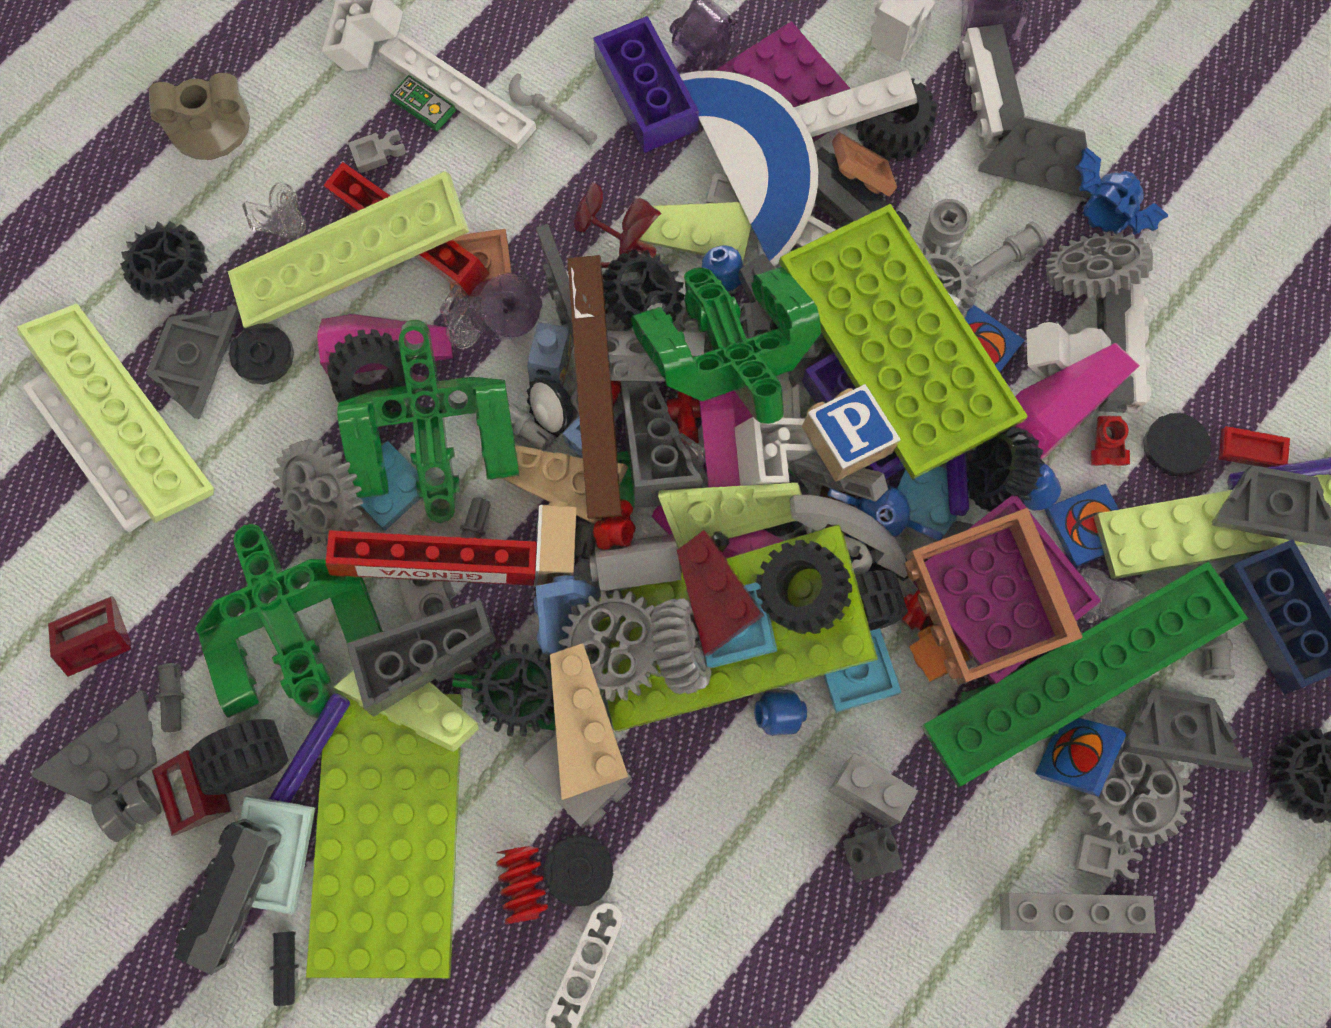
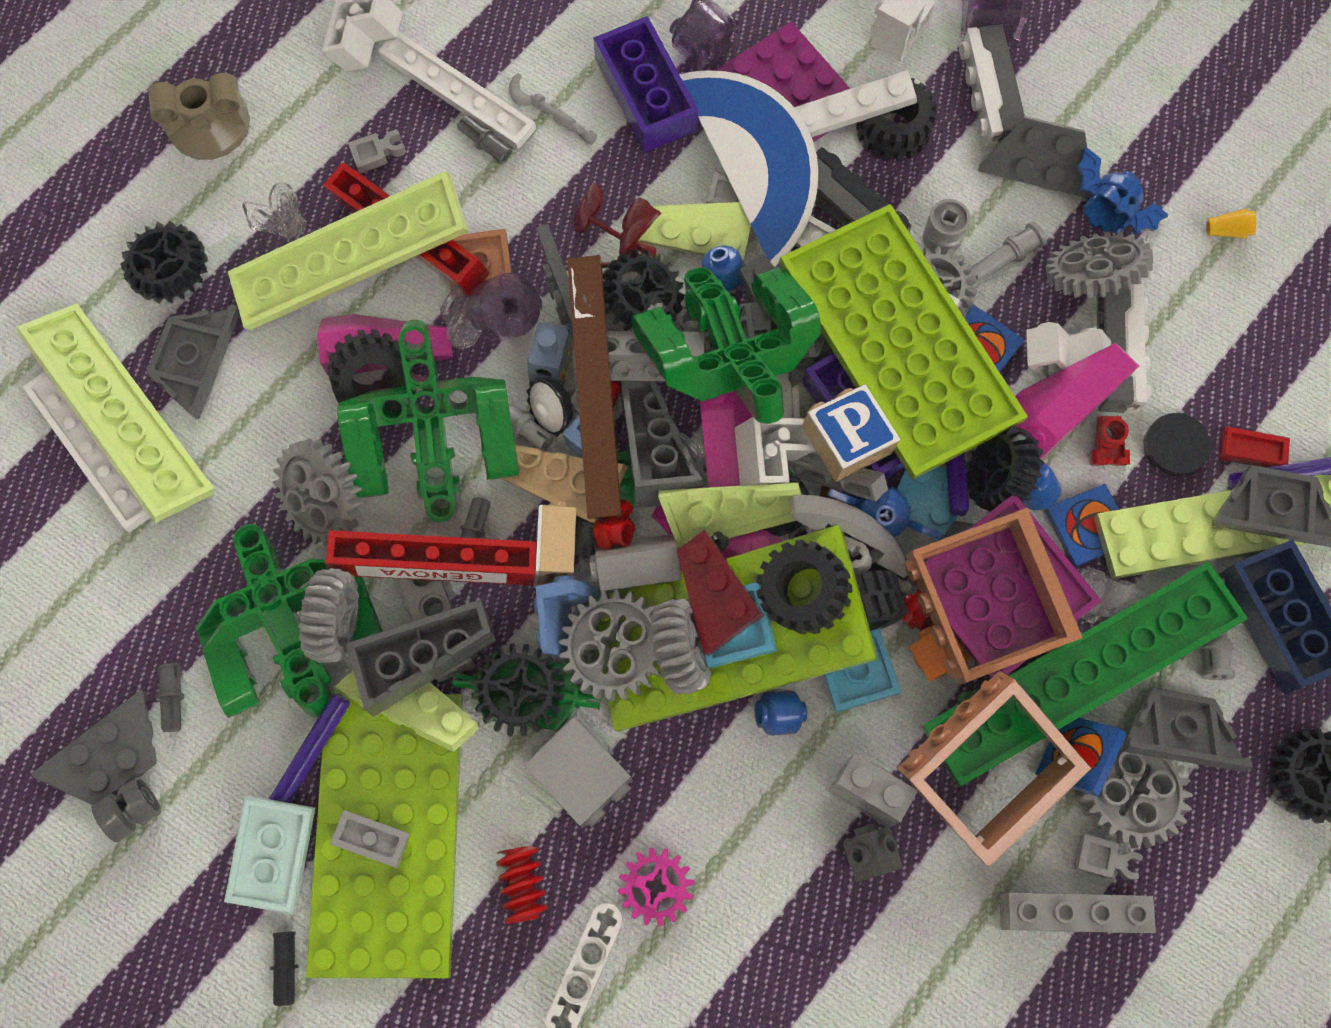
(92, 646): dark red tile -> none
(205, 807): dark red tile -> none
(226, 896): dark grey piece -> none
(238, 756): black tyre -> none
(261, 354): black tile -> none
(328, 615): none -> light grey gear
(370, 839): none -> light grey plate
(402, 490): medium azure plate -> none
(422, 103): tile -> none
(484, 139): none -> dark grey axle
(578, 871): black tile -> none
(583, 731): tan wing -> none
(672, 891): none -> dark pink gear
(684, 412): red plate -> none
(863, 164): nougat plate -> none
(1029, 803): none -> nougat window
(1233, 224): none -> yellow cone

